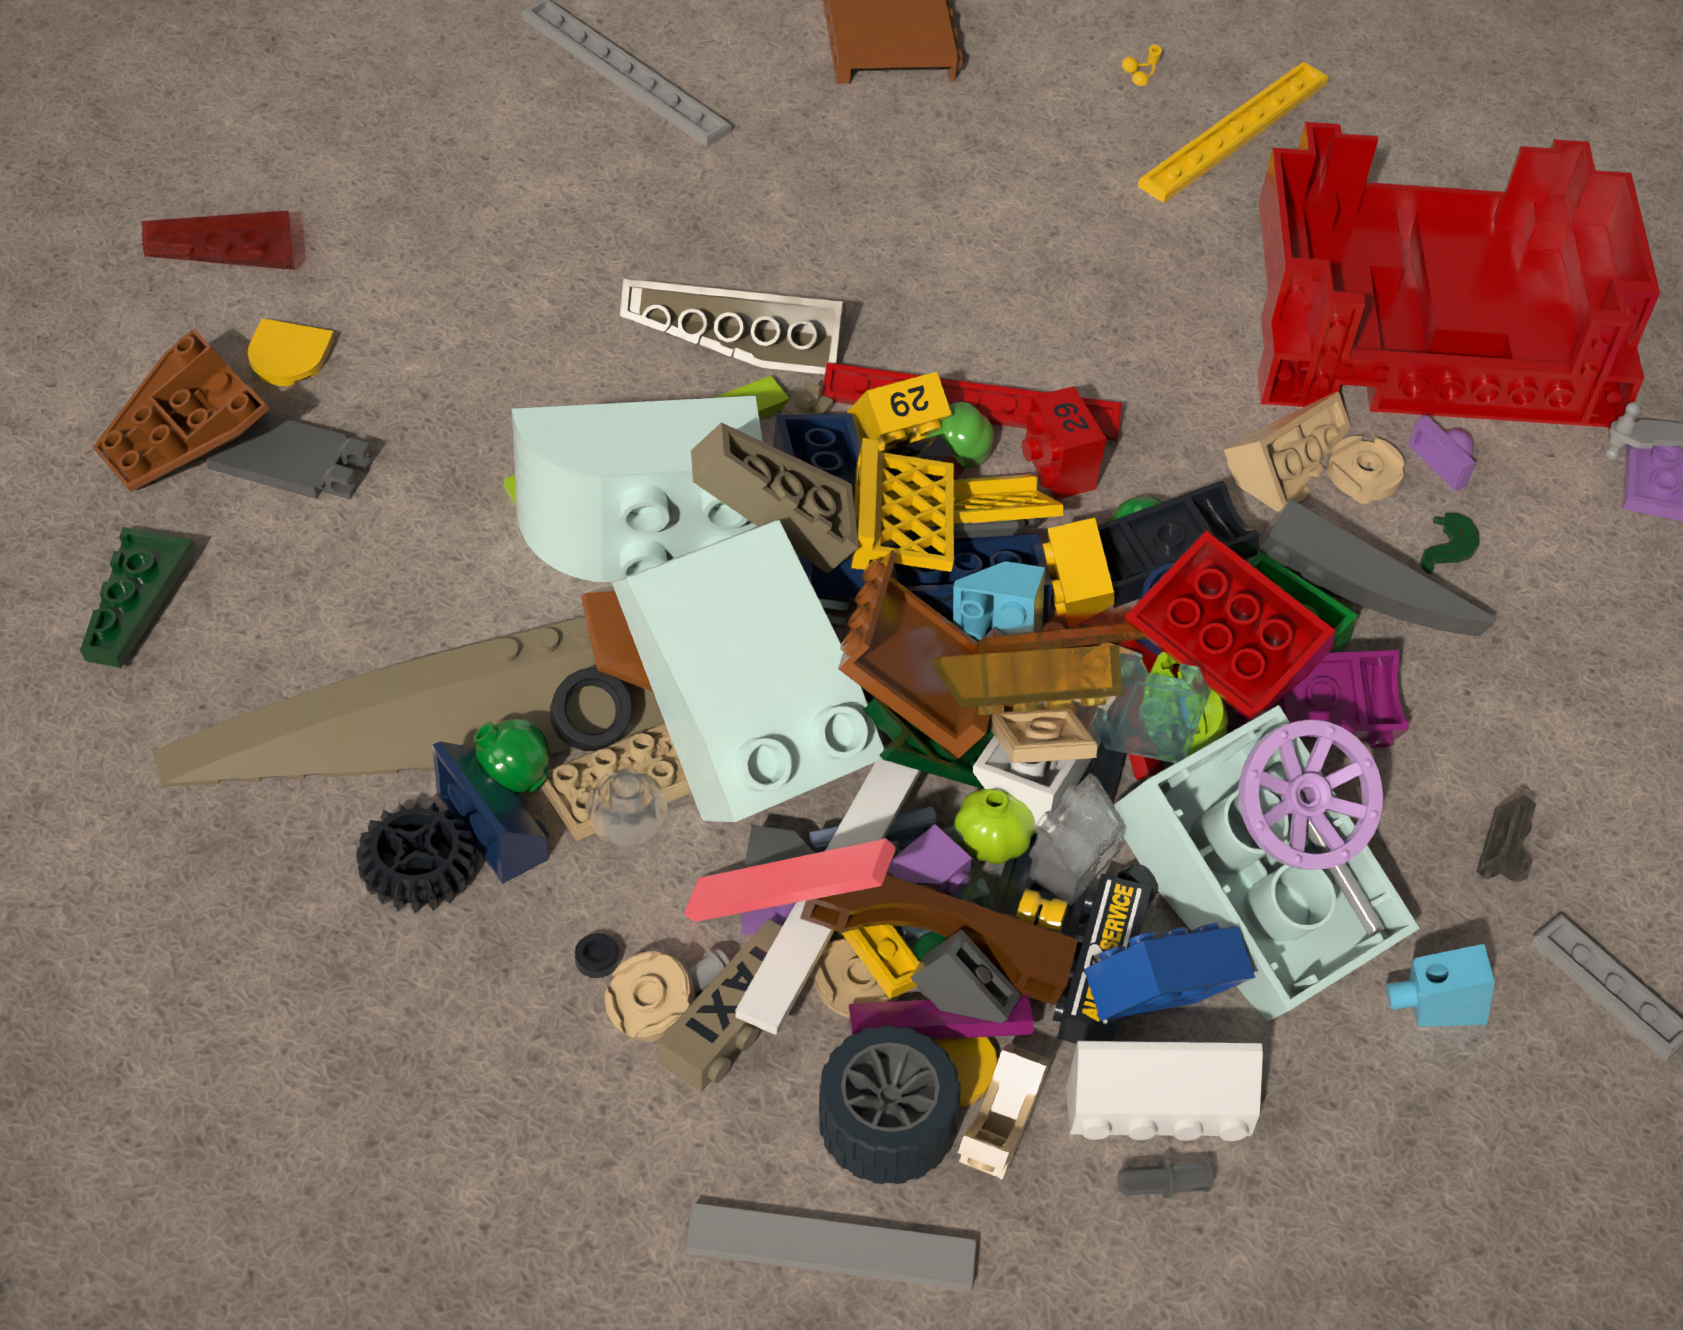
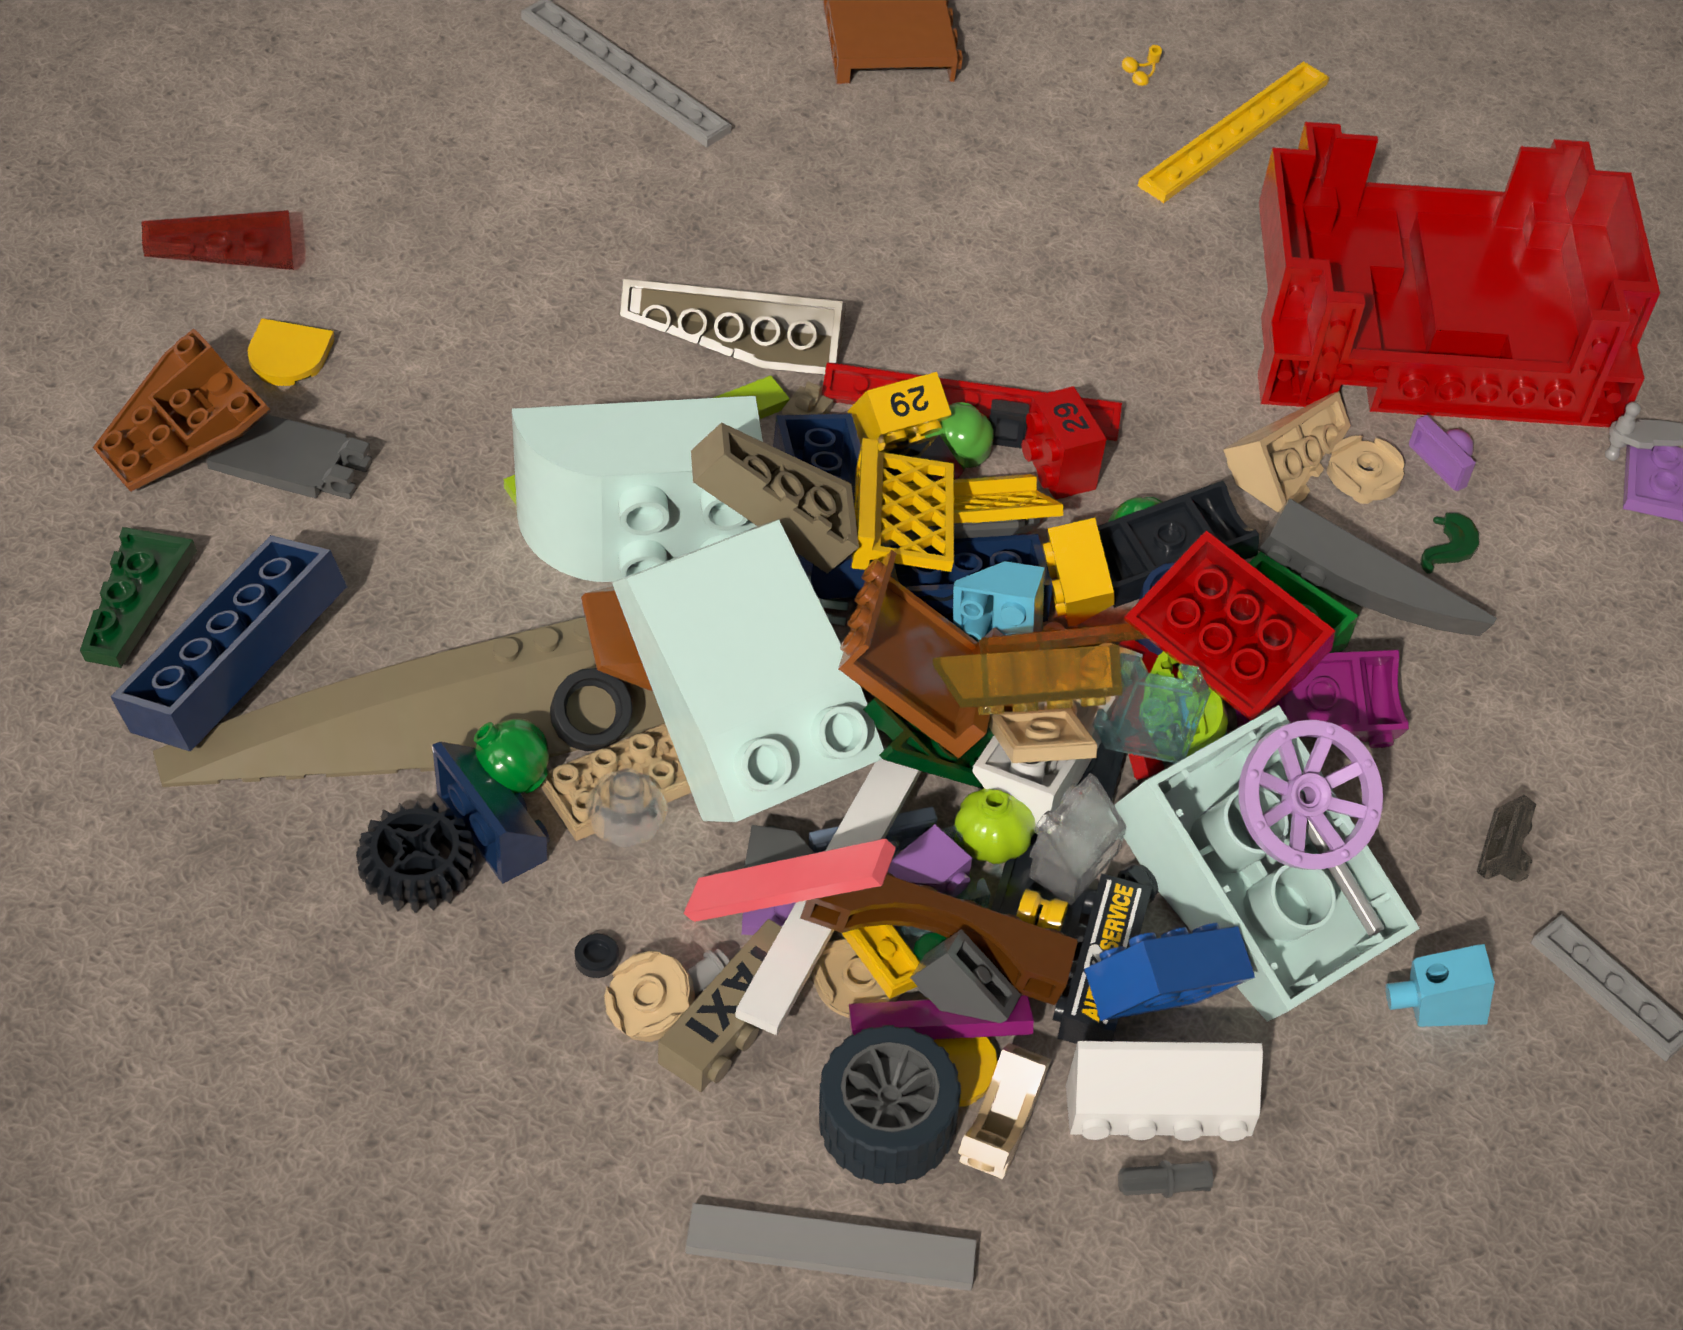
(229, 642): none -> dark blue brick
(1008, 422): none -> black slope

